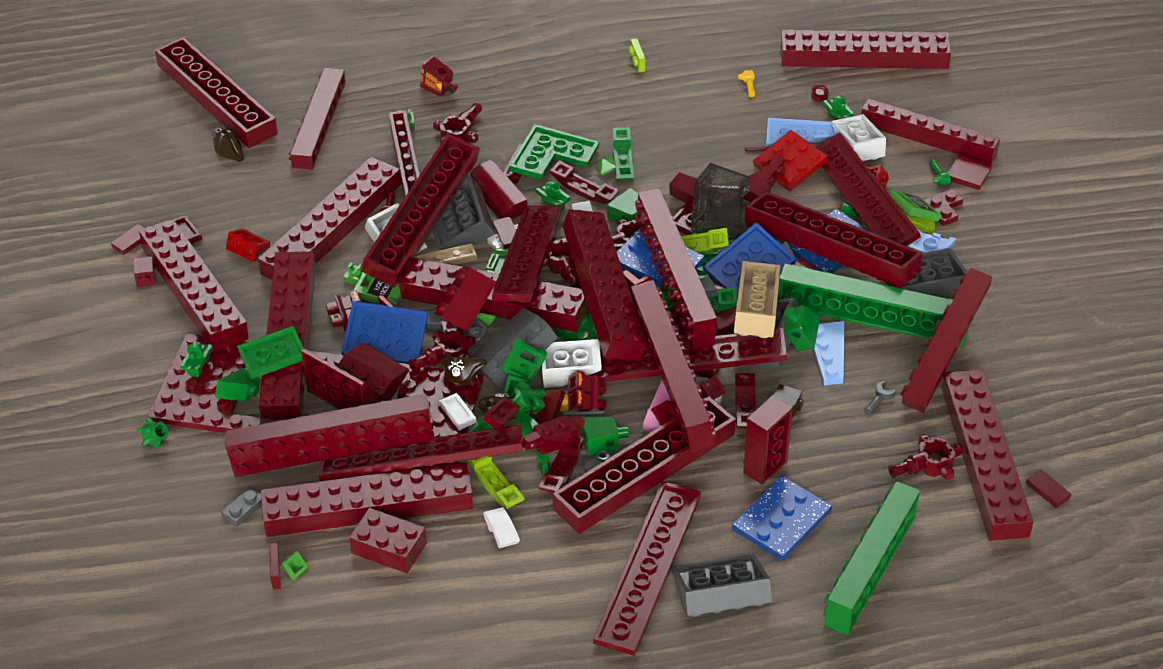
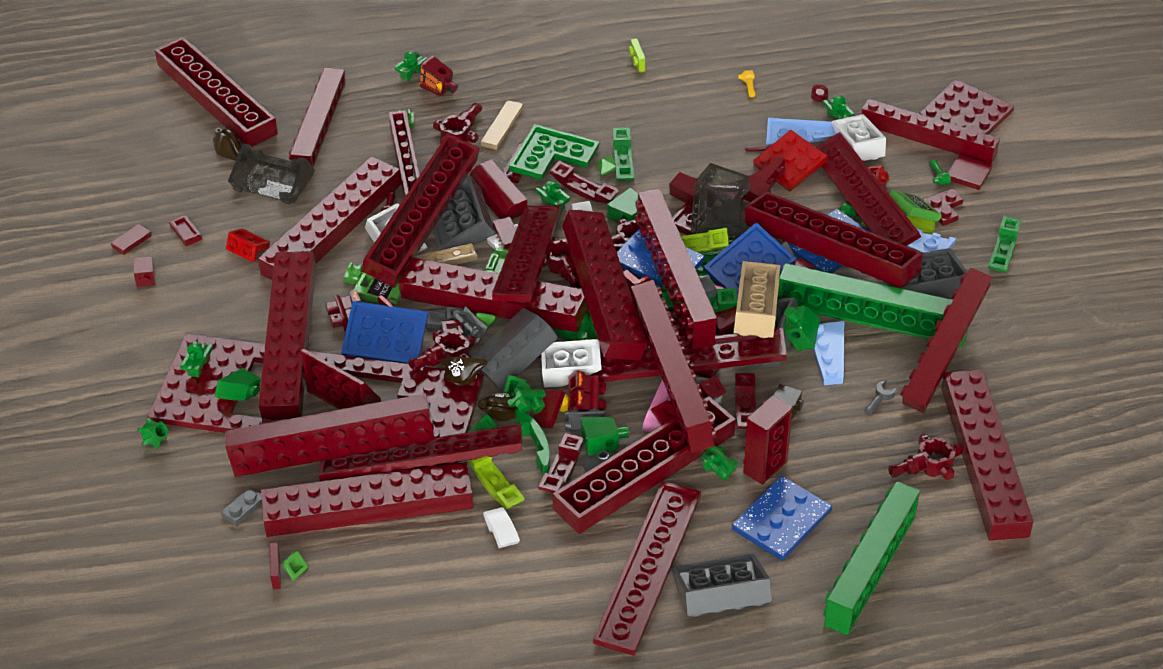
(194, 285): brick -> none
(270, 175): none -> clear smoke windscreen
(271, 352): green plate -> none
(374, 369): dark red slope -> none
(388, 540): dark red brick -> none
(410, 64): none -> green hips
(457, 411): white tile -> none
(464, 298): dark red slope -> none
(501, 413): dark red plate -> none
(502, 125): none -> tan tile
(521, 366): green plate -> none
(553, 434): dark red hinge -> none
(715, 460): none -> green hips
(865, 49): dark red brick -> none
(968, 108): none -> plate
(1005, 244): none -> green slope
(1048, 488): dark red tile -> none

